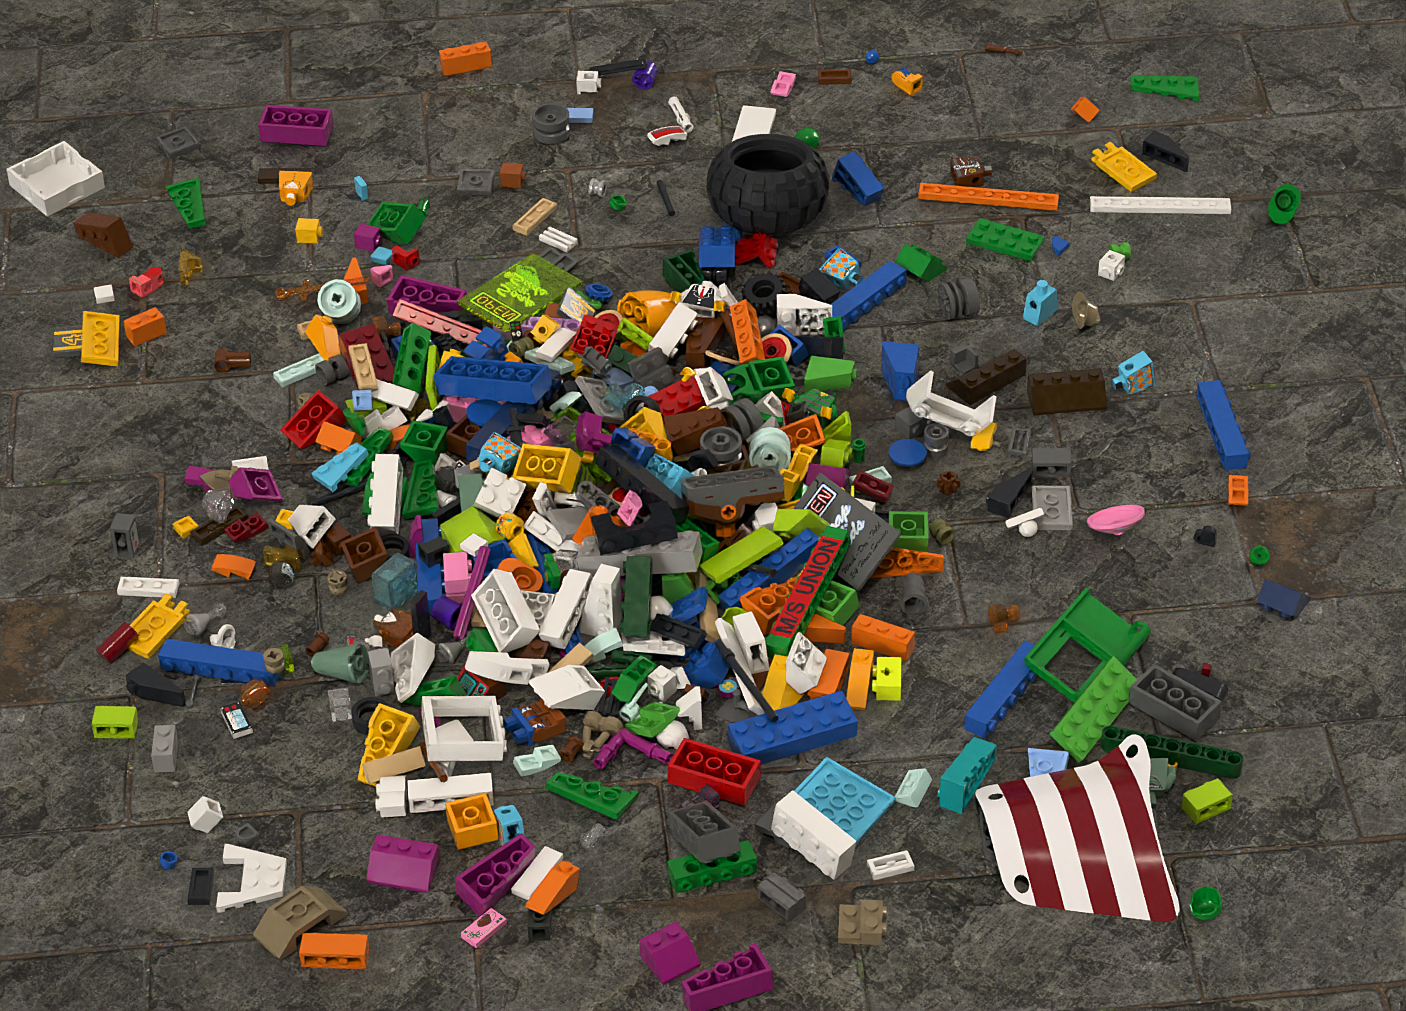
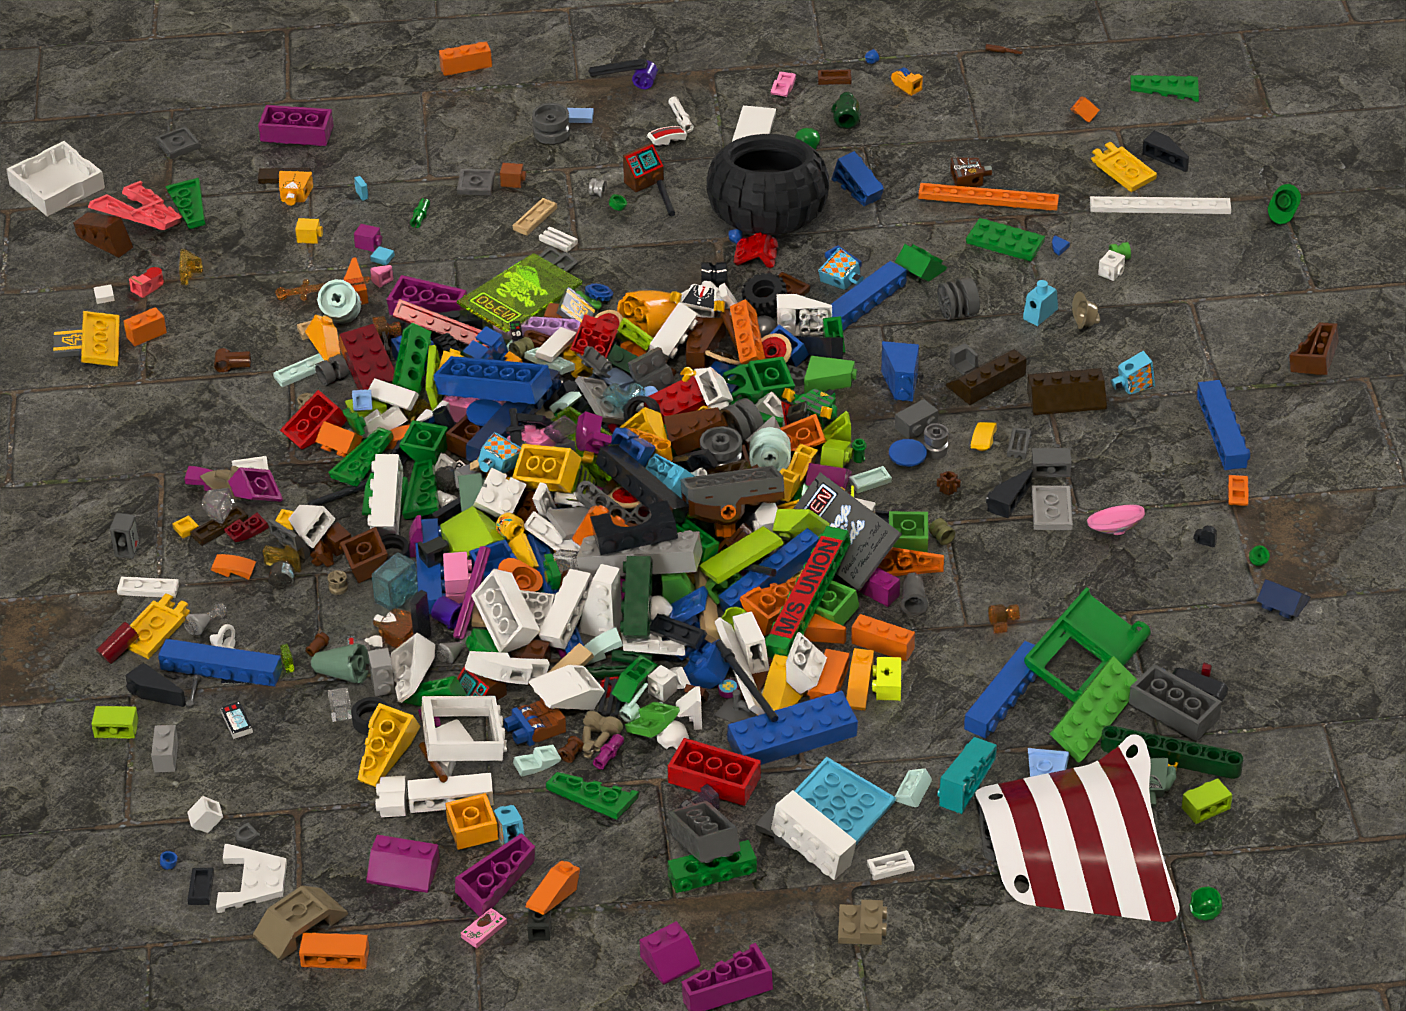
(152, 213): none -> coral wing
(254, 693): clear orange head -> none
(274, 660): dark tan wheel -> none
(337, 468): medium azure wing -> none
(363, 367): tan tile -> none
(393, 764): tan tile -> none
(397, 221): green slope -> none
(405, 259): red bracket -> none
(472, 544): white tile -> none
(536, 872): white tile -> none
(545, 329): yellow brick -> none
(587, 839): clear pin -> none
(588, 81): white brick -> none
(630, 508): bright pink slope -> none
(642, 168): none -> slope
(652, 750): magenta pin -> none
(682, 271): dark green wedge -> none
(717, 246): blue brick -> none
(782, 896): flat silver brick -> none
(818, 287): black brick -> none
(846, 111): none -> dark green piece
(872, 487): dark red brick -> none
(882, 587): none -> magenta brick
(946, 411): white windscreen -> none
(1026, 522): white tile -> none
(1317, 351): none -> reddish brown wedge

